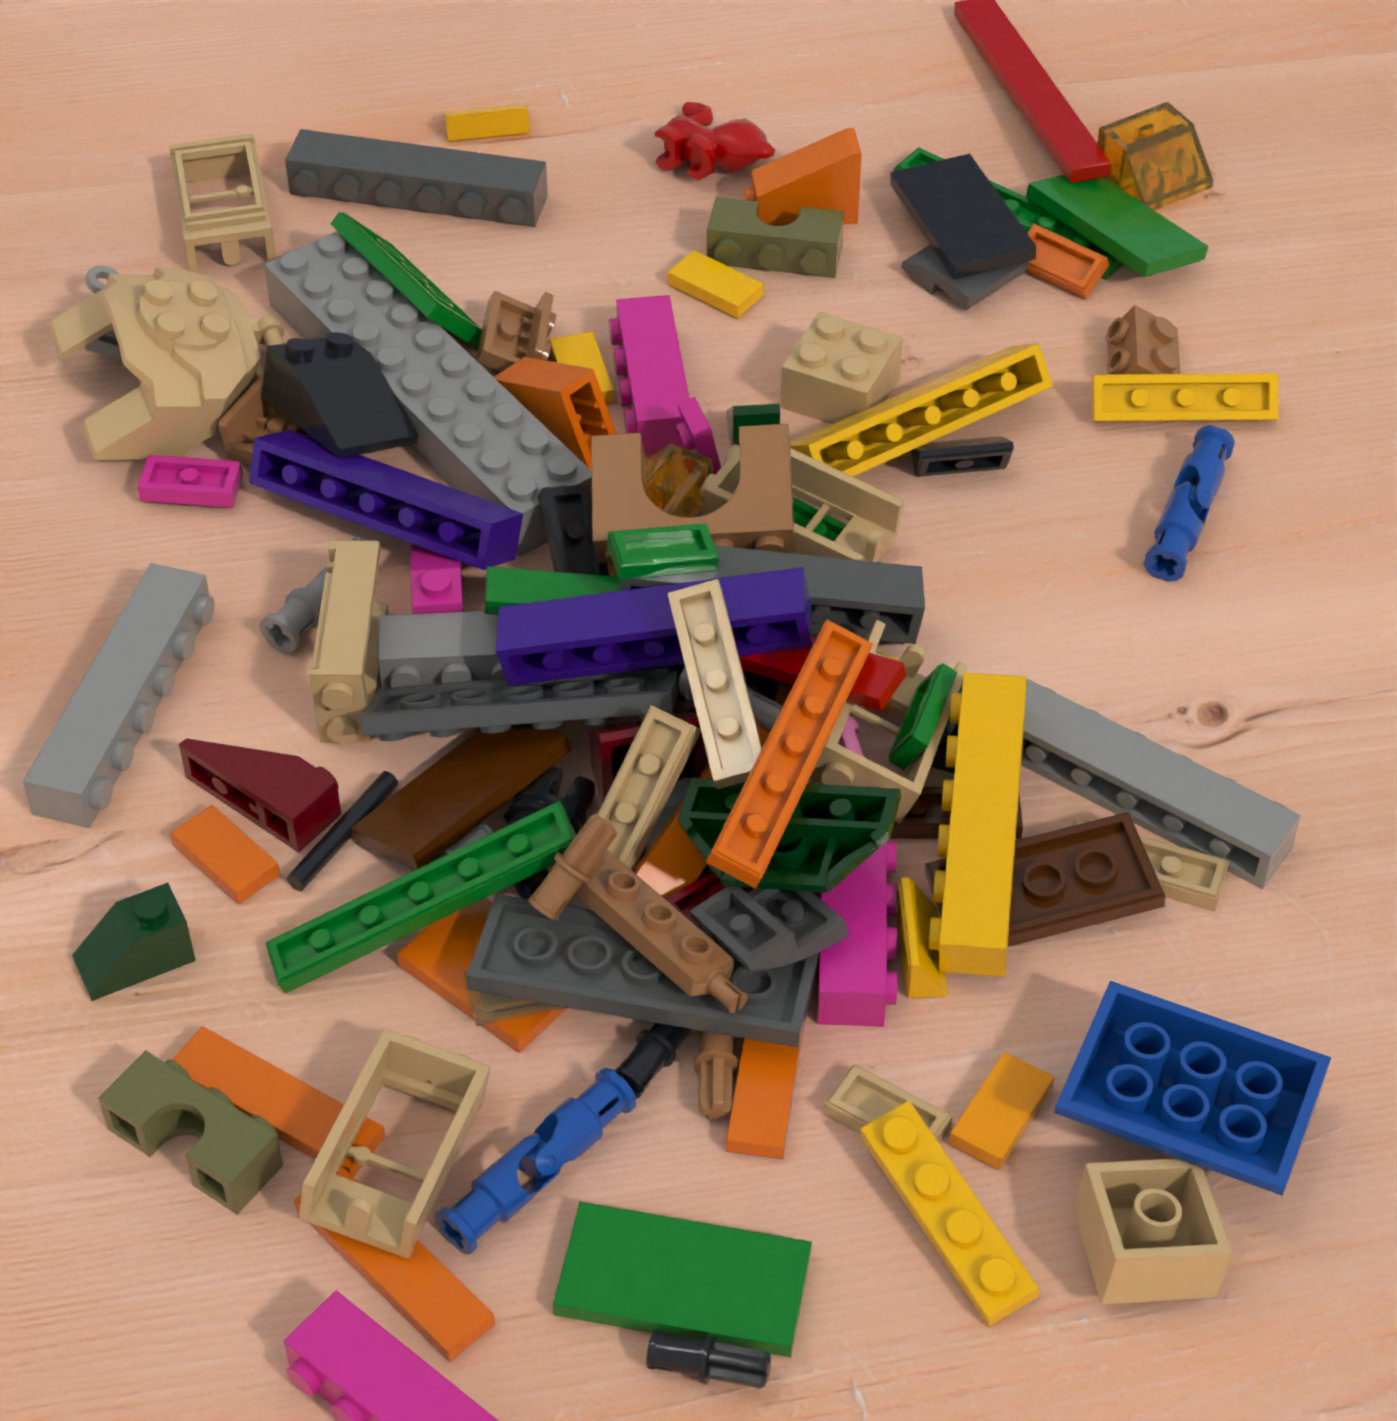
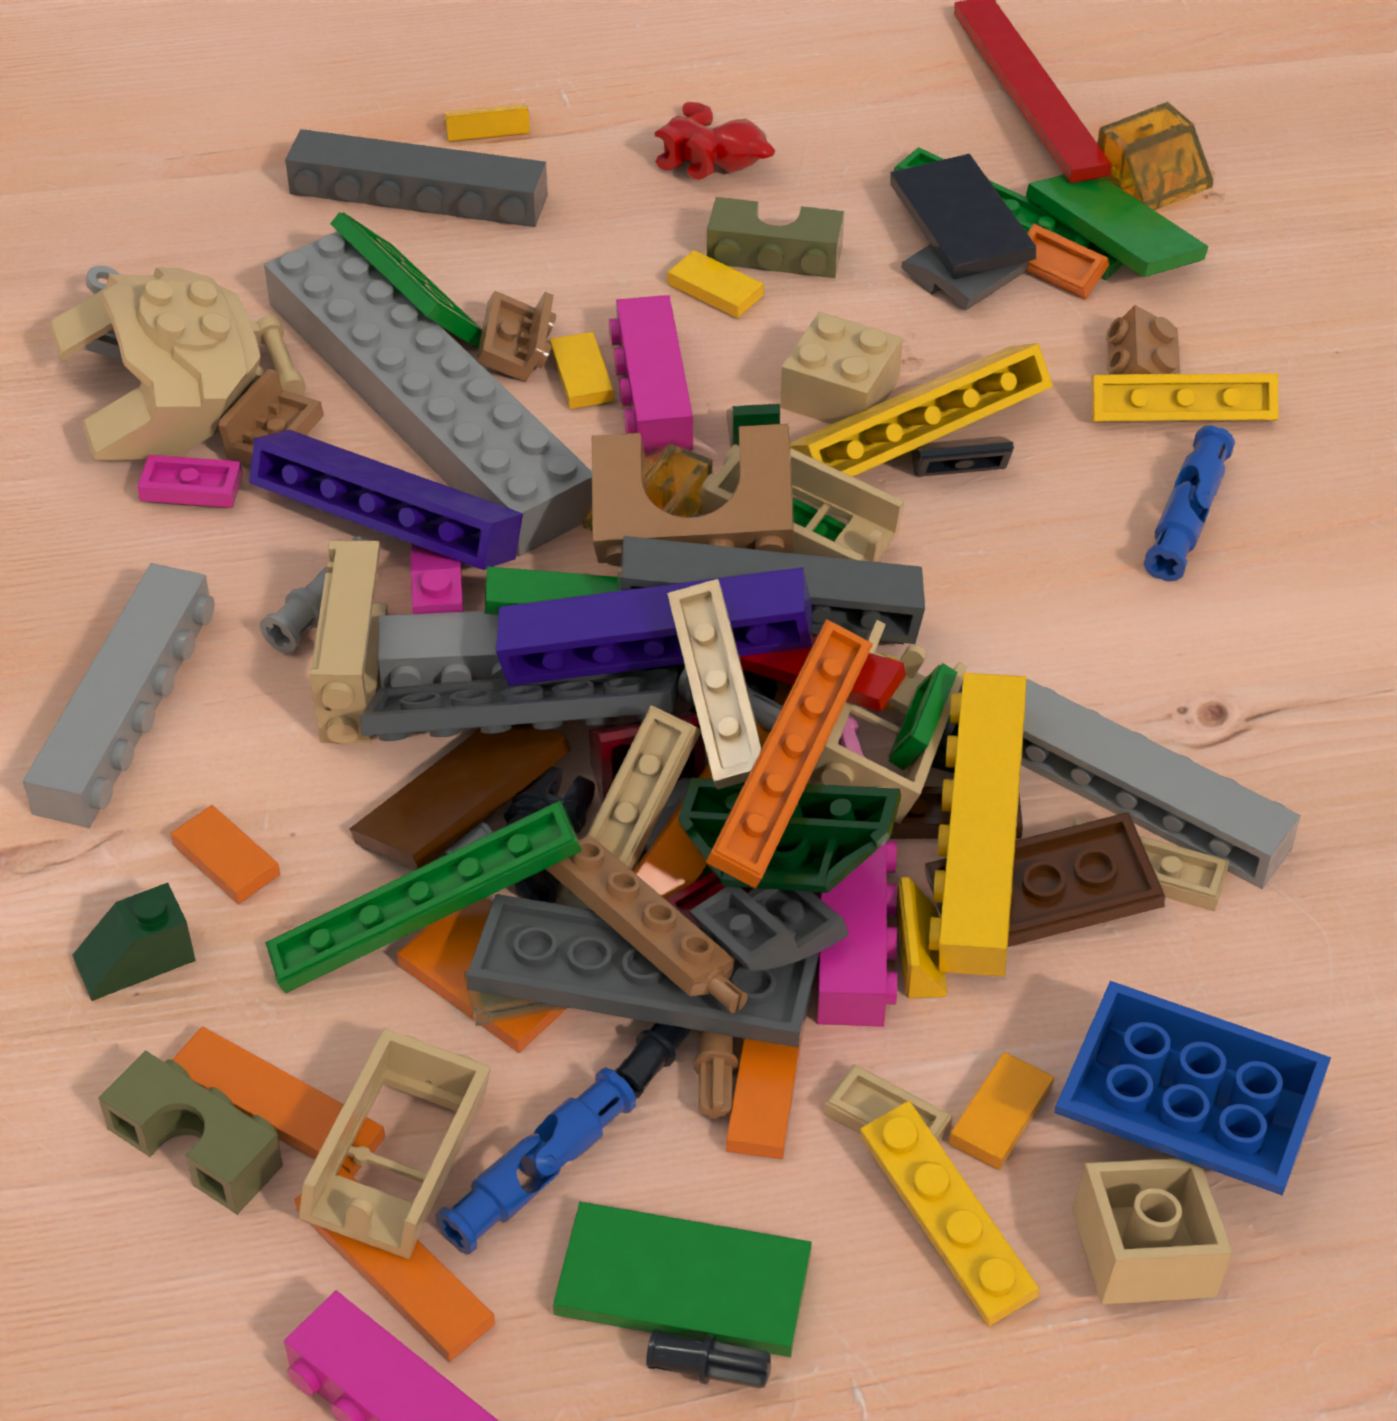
(217, 160): tan door -> none
(266, 787): dark red slope -> none
(336, 395): black slope -> none
(340, 832): black bar -> none
(563, 400): orange slope -> none
(569, 529): black plate -> none
(573, 867): medium nougat axle -> none
(662, 551): green tile -> none
(696, 432): dark pink plate -> none
(814, 176): orange slope -> none

